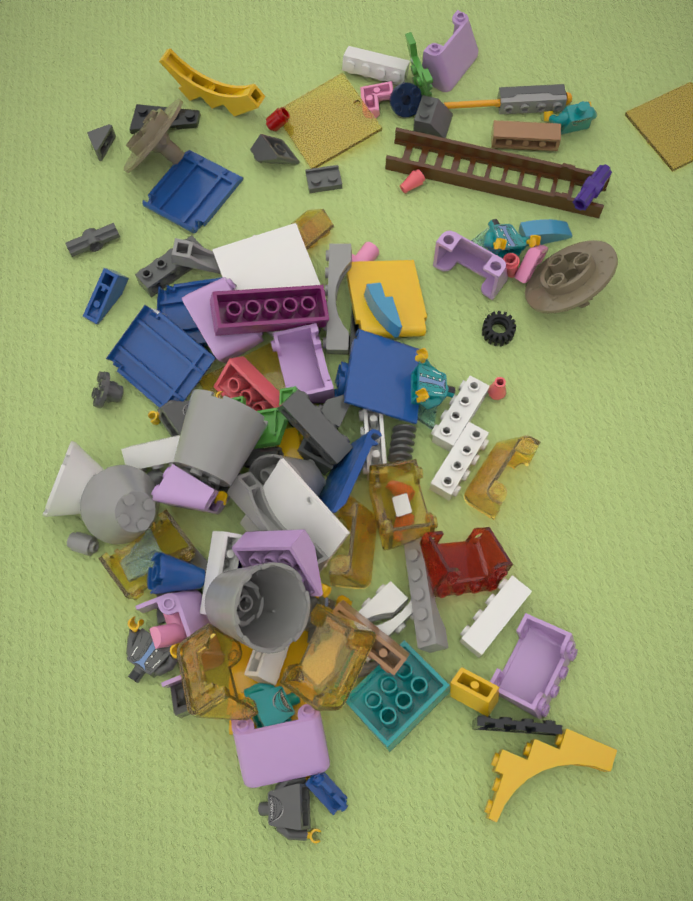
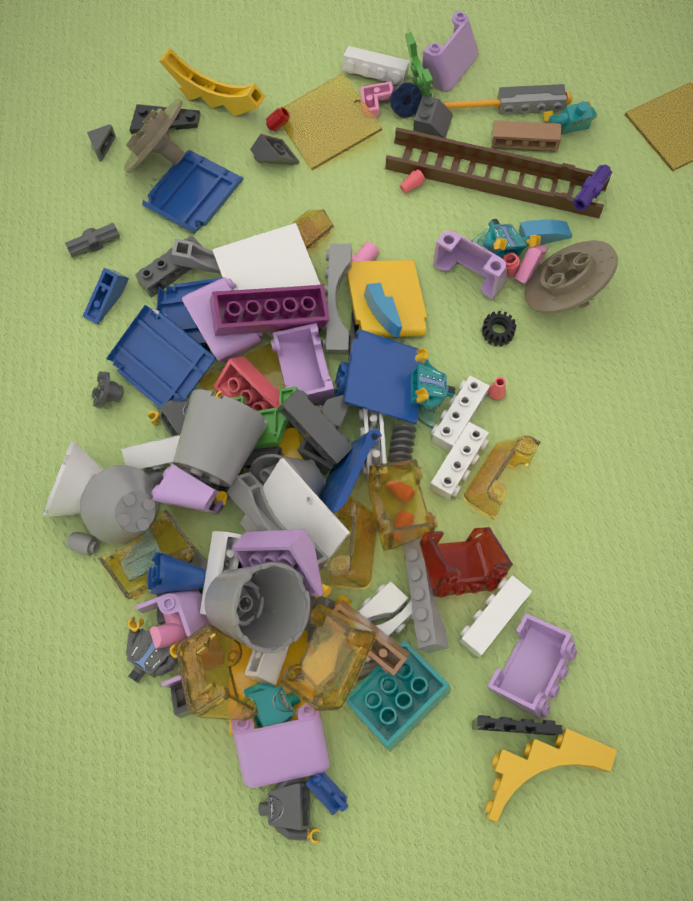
(323, 179): dark grey plate -> none
(402, 505): white sticker -> none
(474, 691): yellow brick -> none

